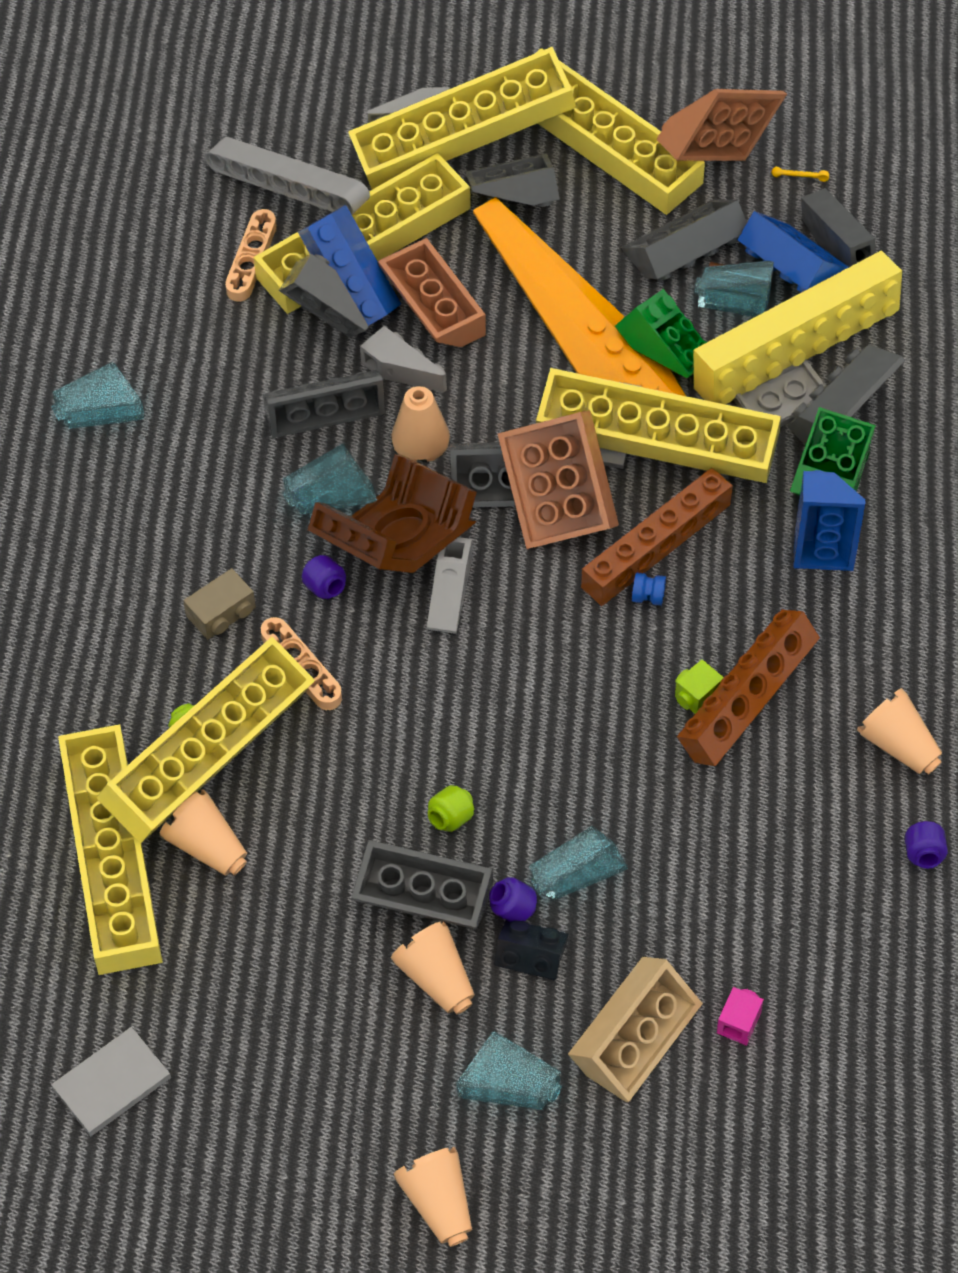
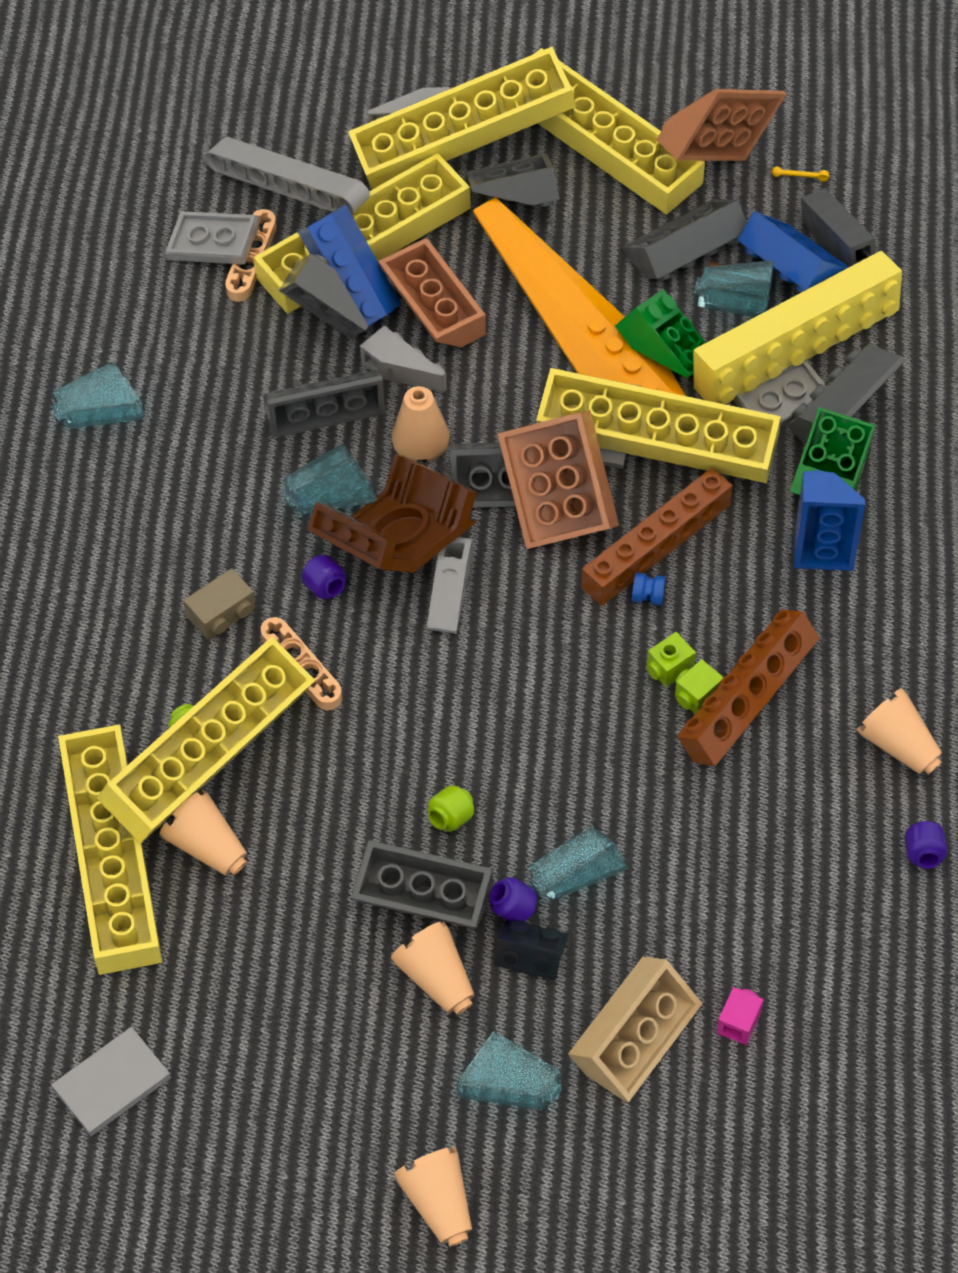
(212, 237): none -> light grey tile
(669, 659): none -> lime brick

